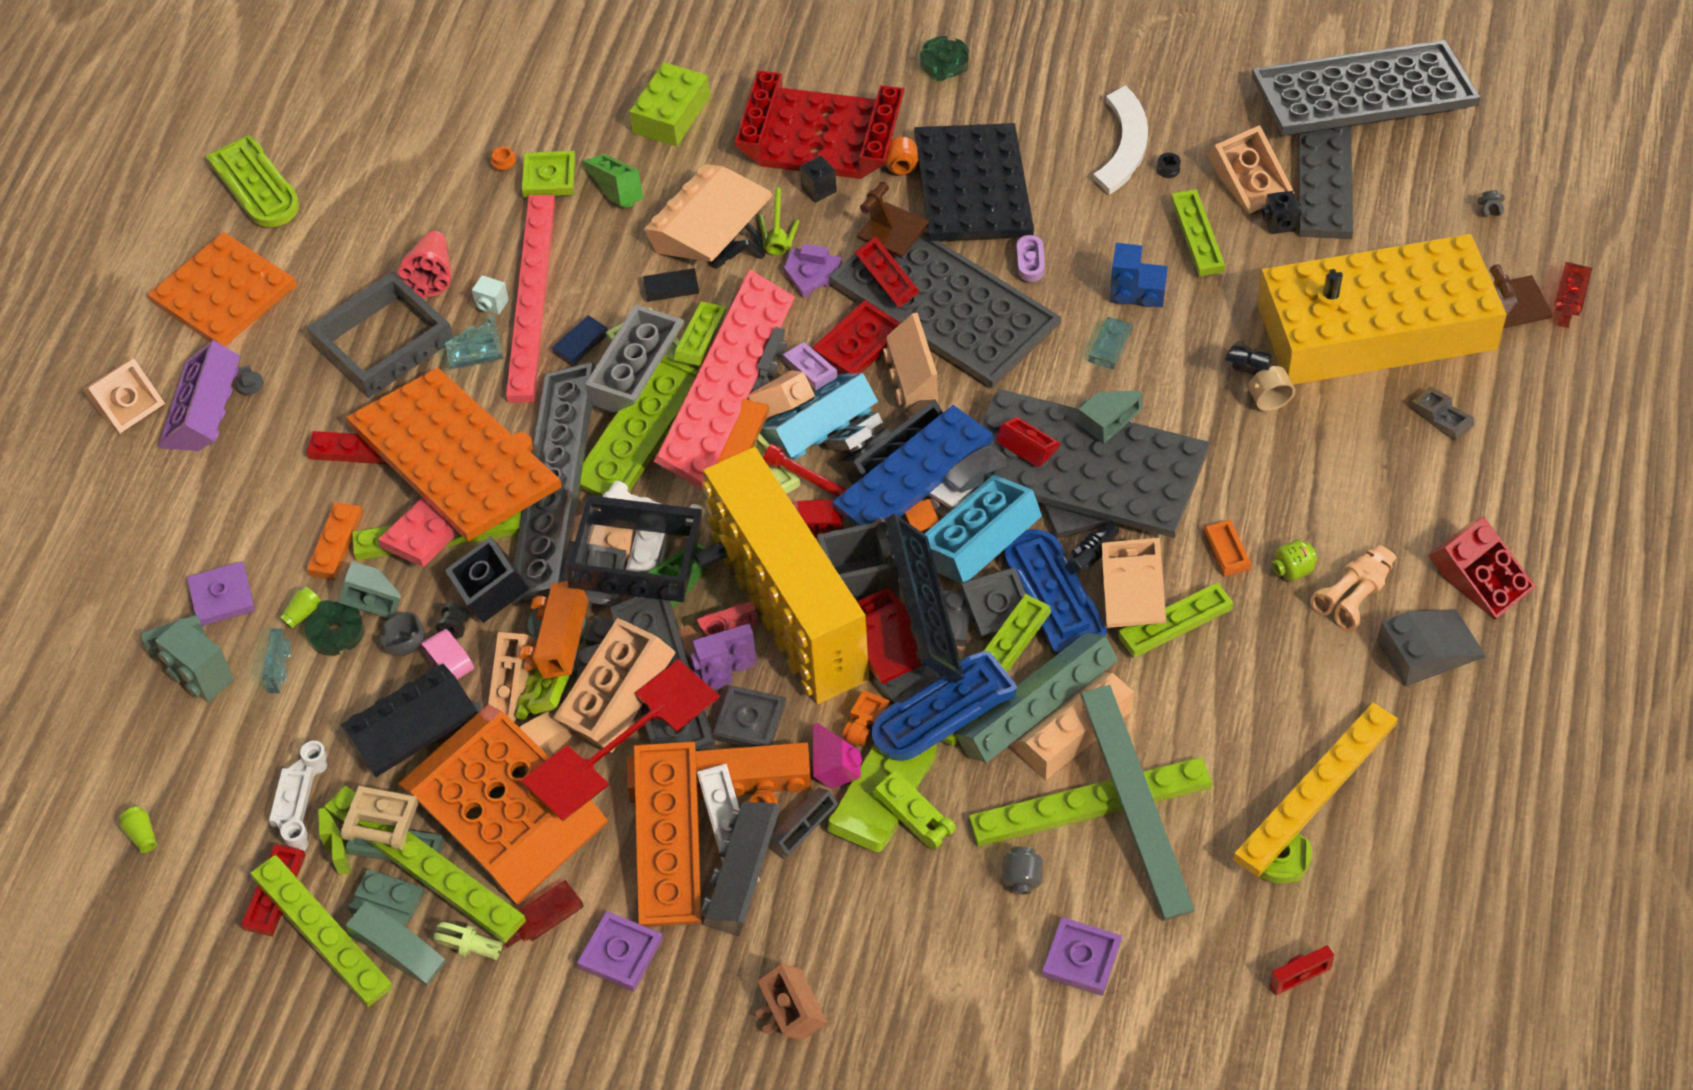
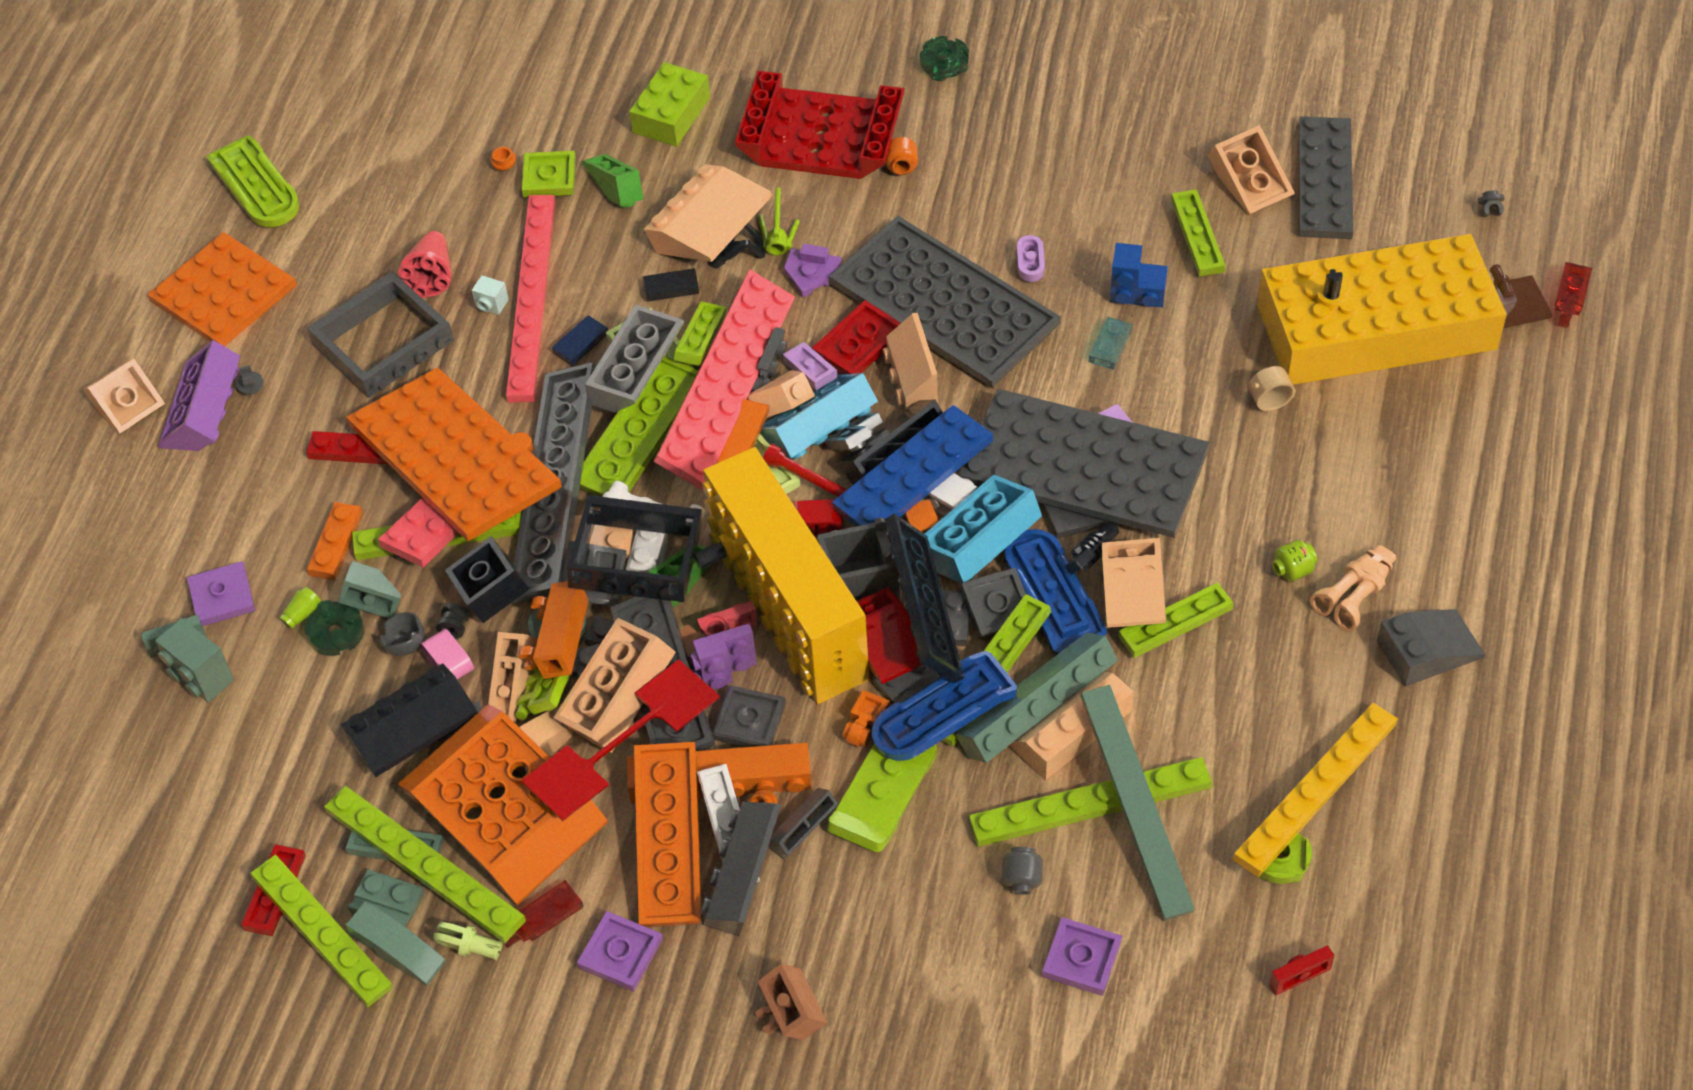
(138, 828): lime cone -> none
(274, 667): clear light blue plate -> none
(294, 793): white plate -> none
(332, 840): lime slope -> none
(380, 808): tan plate -> none
(475, 345): clear light blue wing -> none
(818, 179): black brick -> none
(833, 758): dark pink slope -> none
(887, 272): red plate -> none
(890, 224): reddish brown plate -> none
(914, 810): lime plate -> none
(971, 470): flat silver slope -> none
(973, 182): black plate -> none
(1027, 441): red slope -> none
(1109, 412): sand green slope -> none
(1132, 144): white tile -> none
(1166, 171): black bush -> none
(1227, 548): orange tile -> none
(1243, 355): black piece -> none
(1281, 212): black brick -> none
(1364, 87): dark grey plate -> none
(1438, 411): flat silver slope -> none
(1482, 568): red slope -> none

